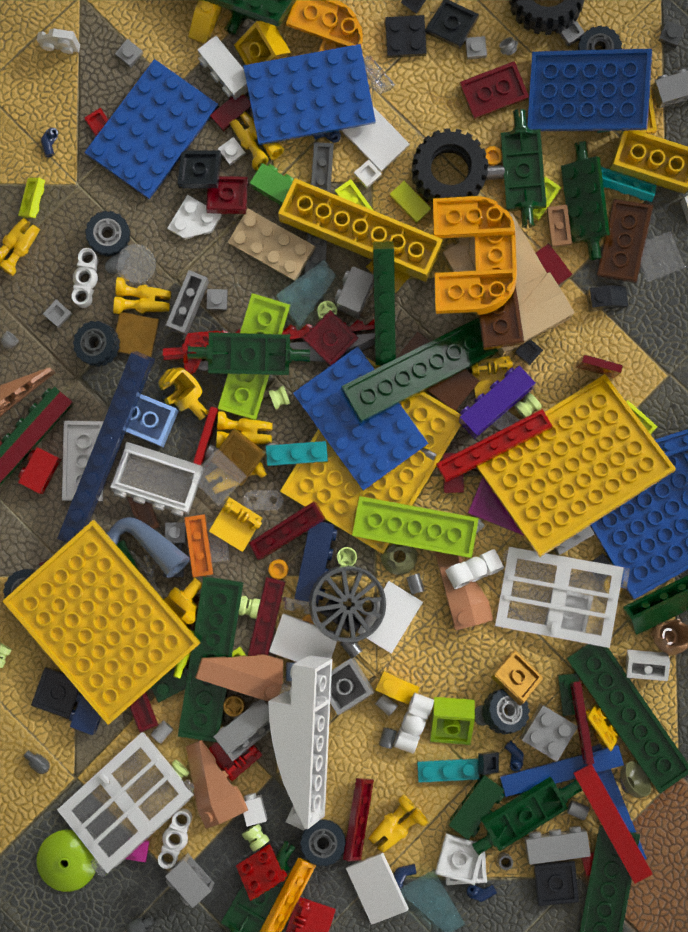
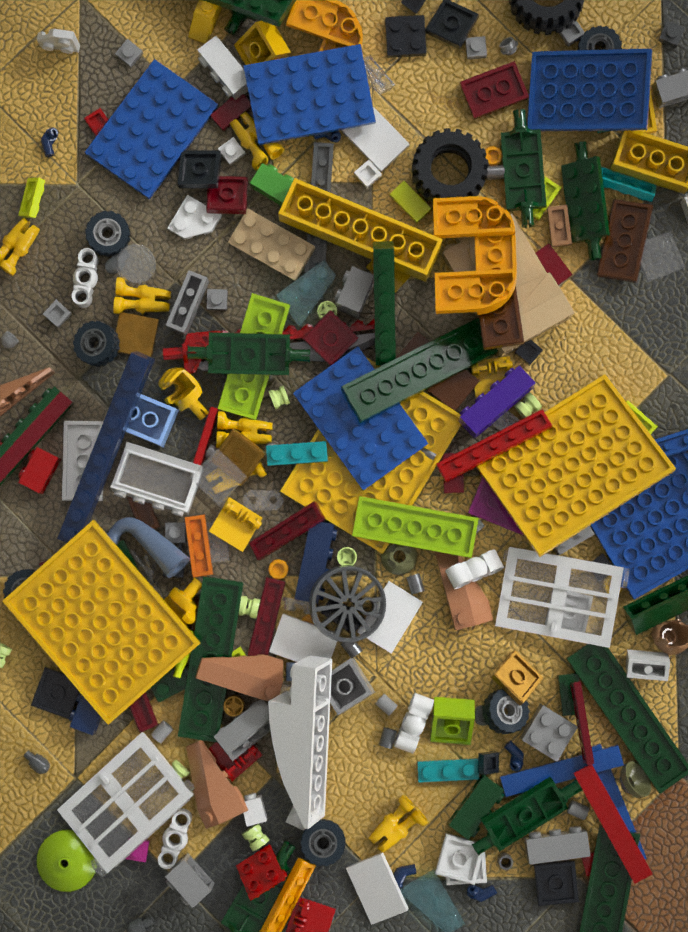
(351, 192): neon yellow plate -> none
(358, 819): dark red tile -> none
(396, 687): yellow slope -> none
(599, 366): dark red tile -> none
(606, 298): black slope -> none
(606, 733): yellow hinge -> none

